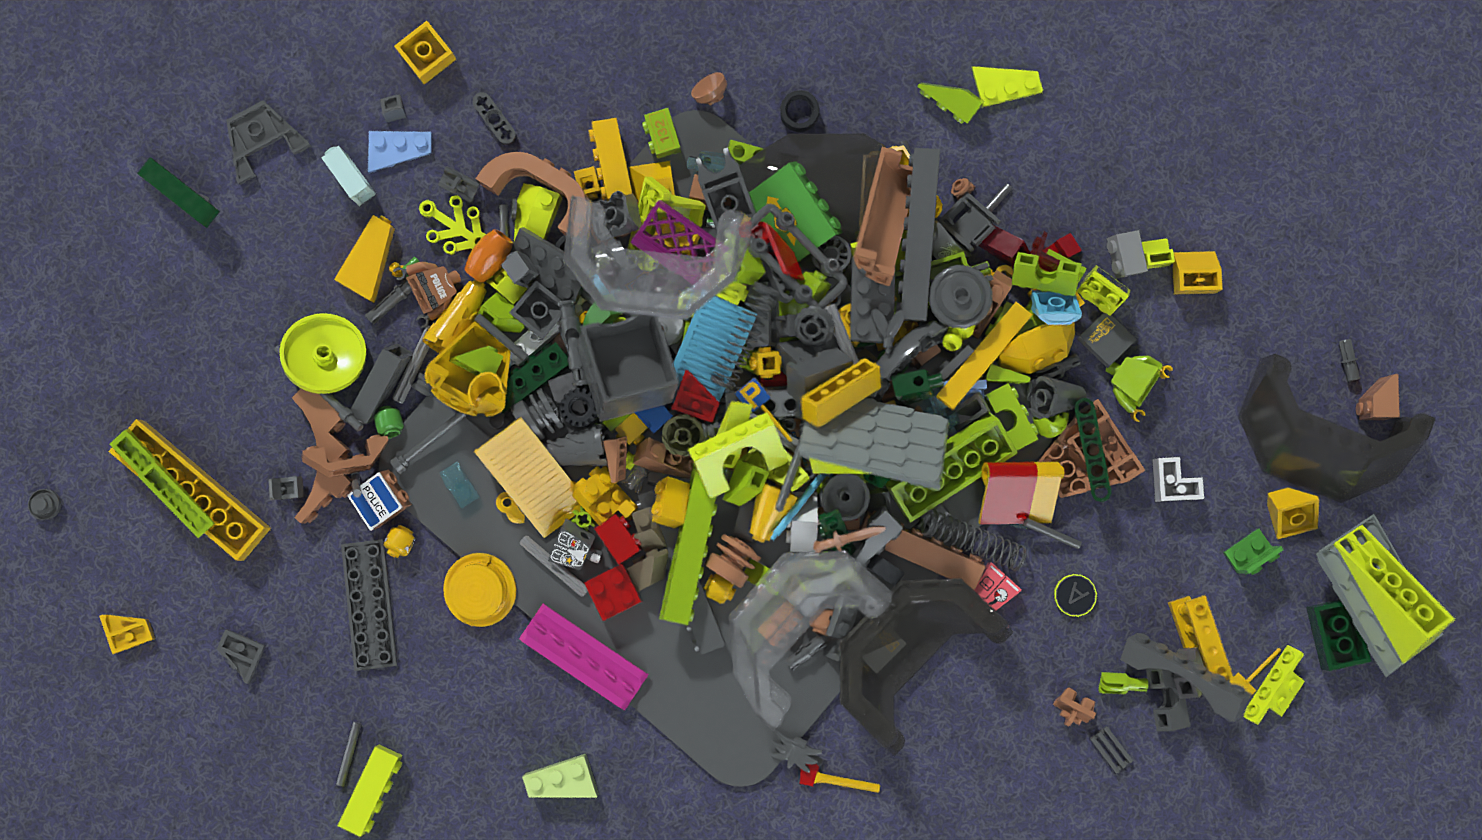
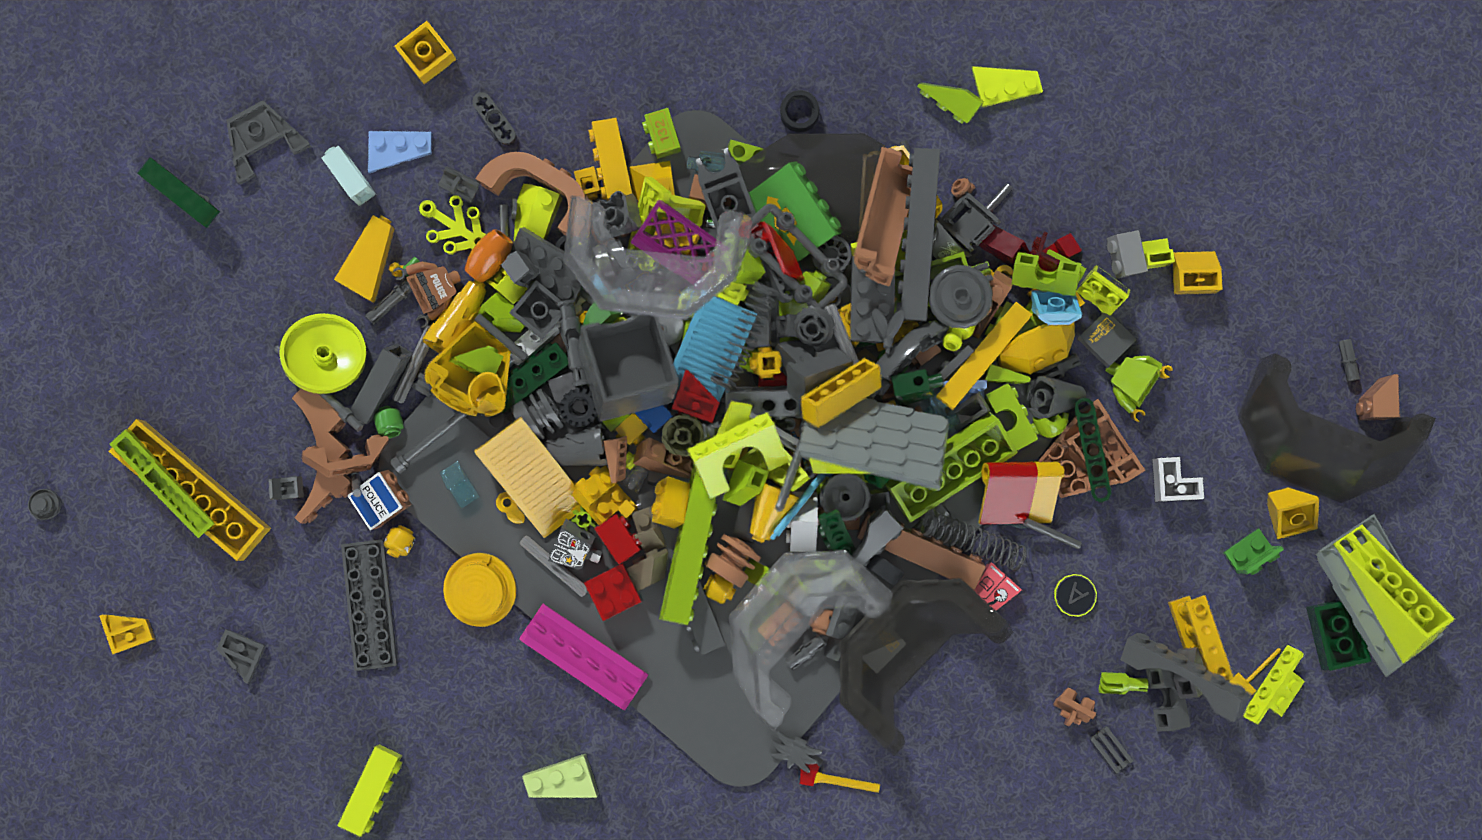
(348, 754): flat silver bar -> none
(392, 108): dark grey slope -> none
(710, 89): nougat piece -> none
(756, 395): piece -> none
(840, 540): nougat sword -> none

